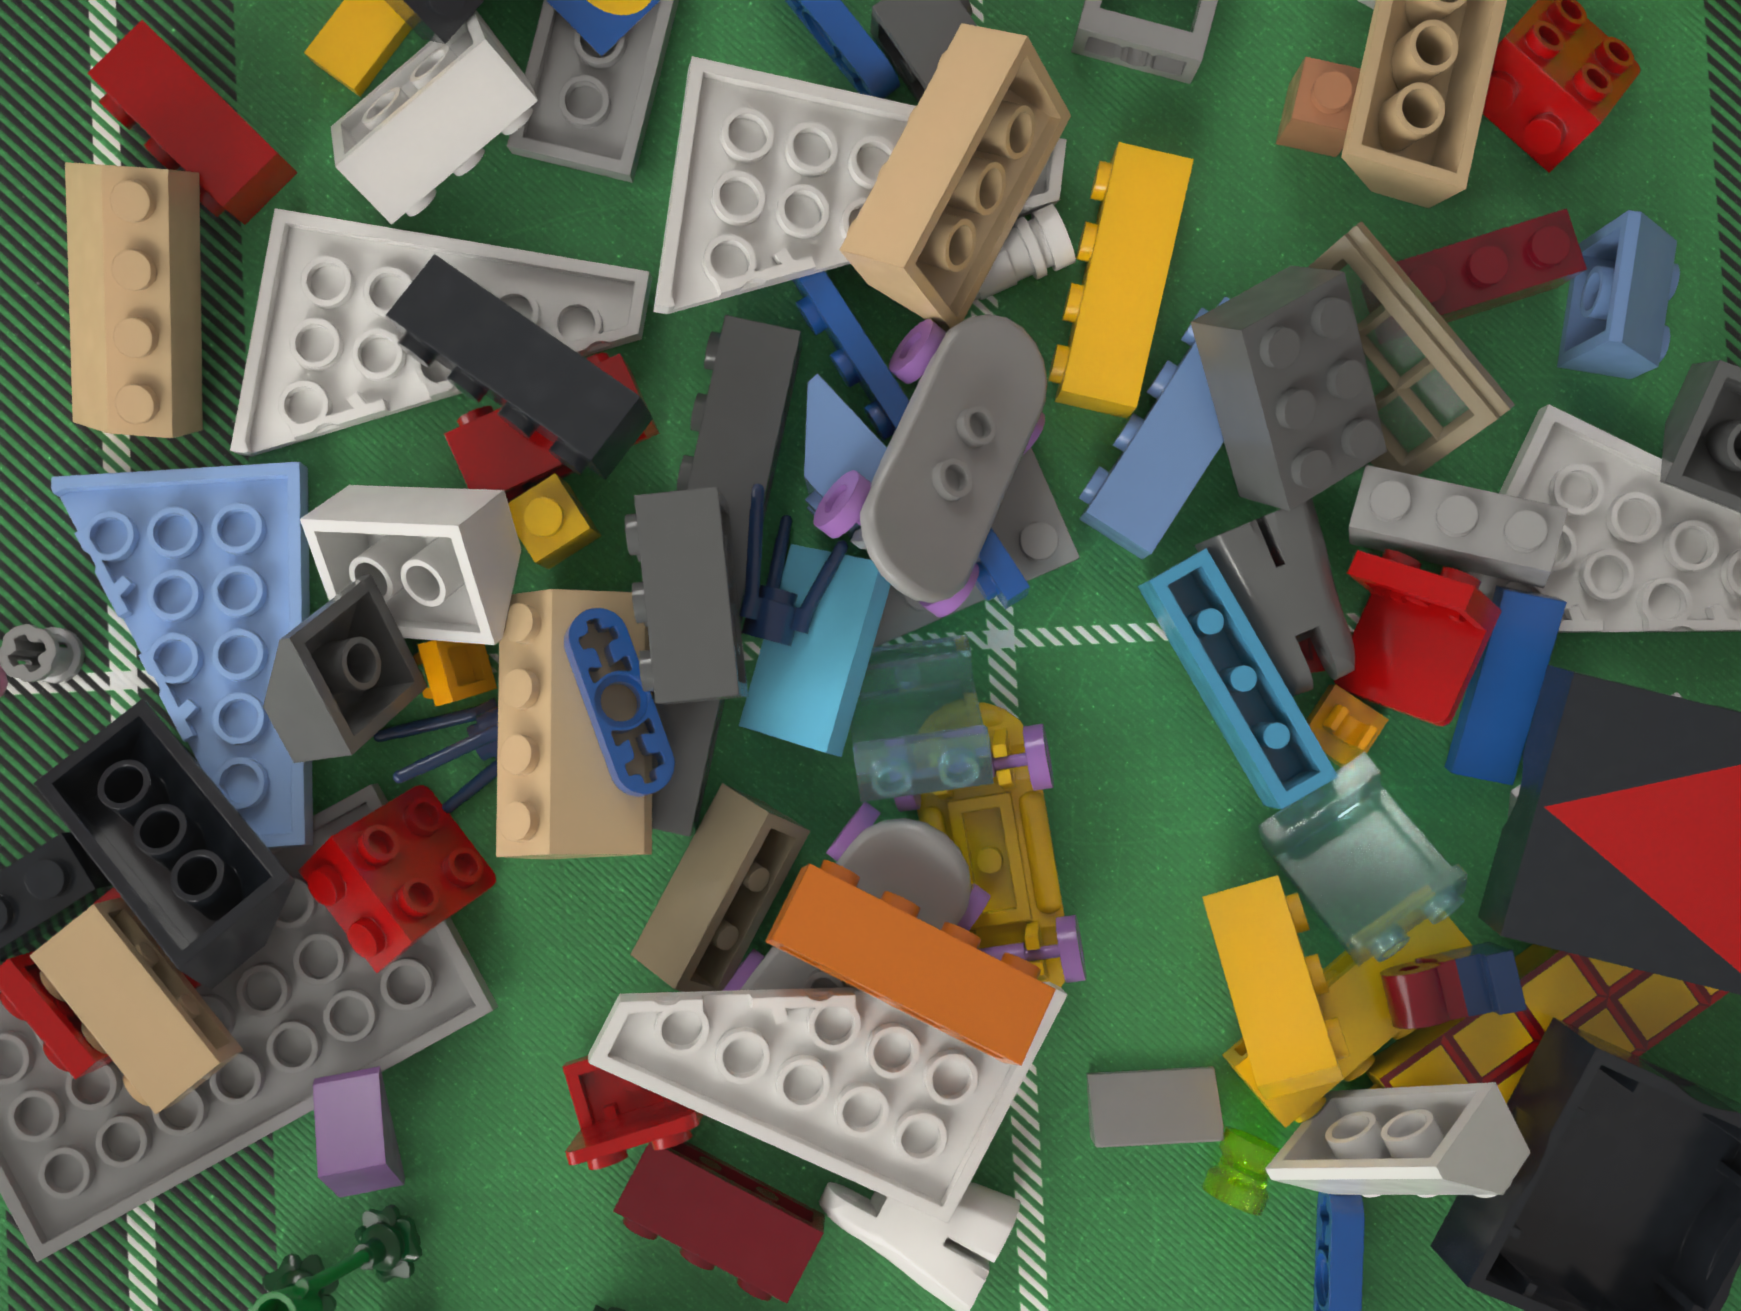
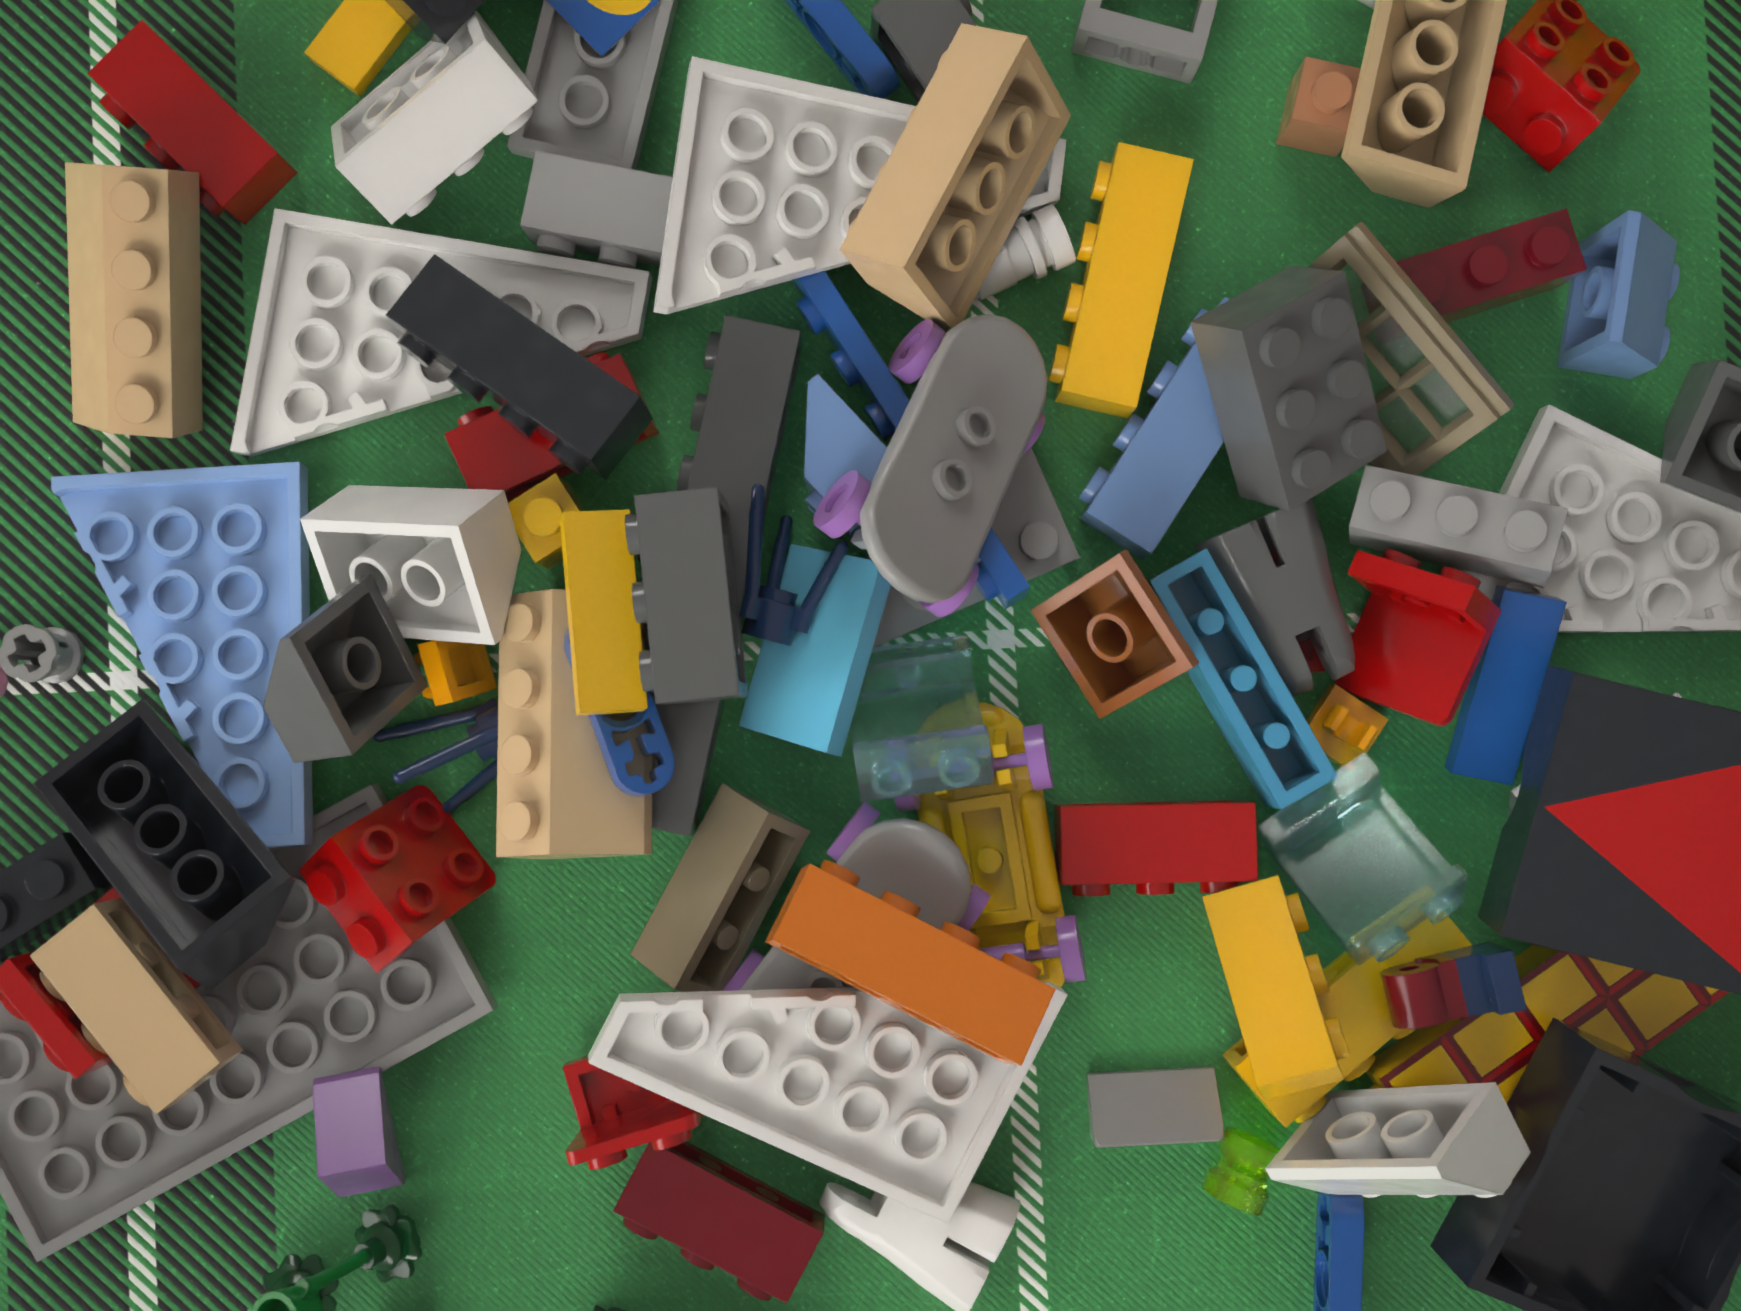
(596, 210): none -> light grey brick
(601, 613): none -> yellow tile
(1114, 635): none -> dark orange slope
(1155, 845): none -> red brick

